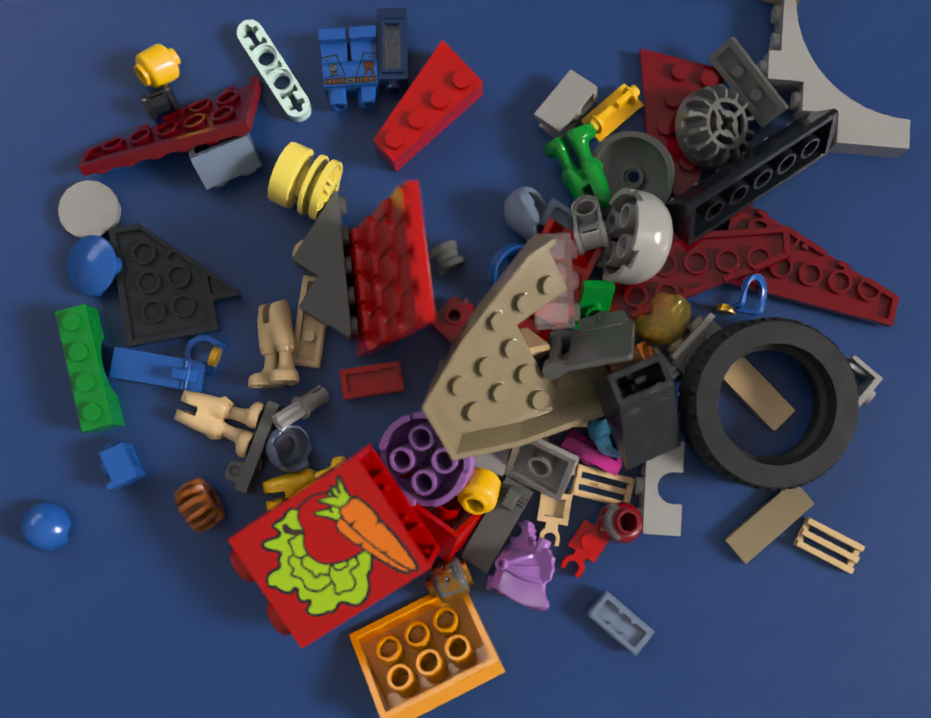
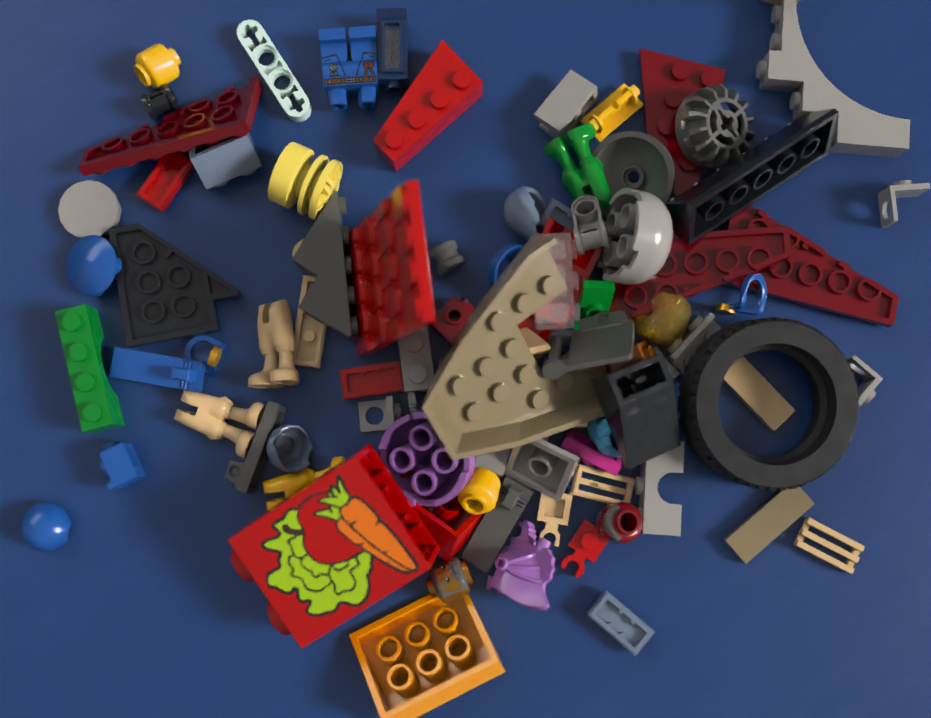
(166, 180): none -> red plate
(199, 505): dark orange gear -> none
(301, 407): light grey axle -> none
(390, 410): none -> light grey bracket
(416, 364): none -> light grey hinge
(748, 80): dark grey hinge -> none
(897, 190): none -> light grey bracket

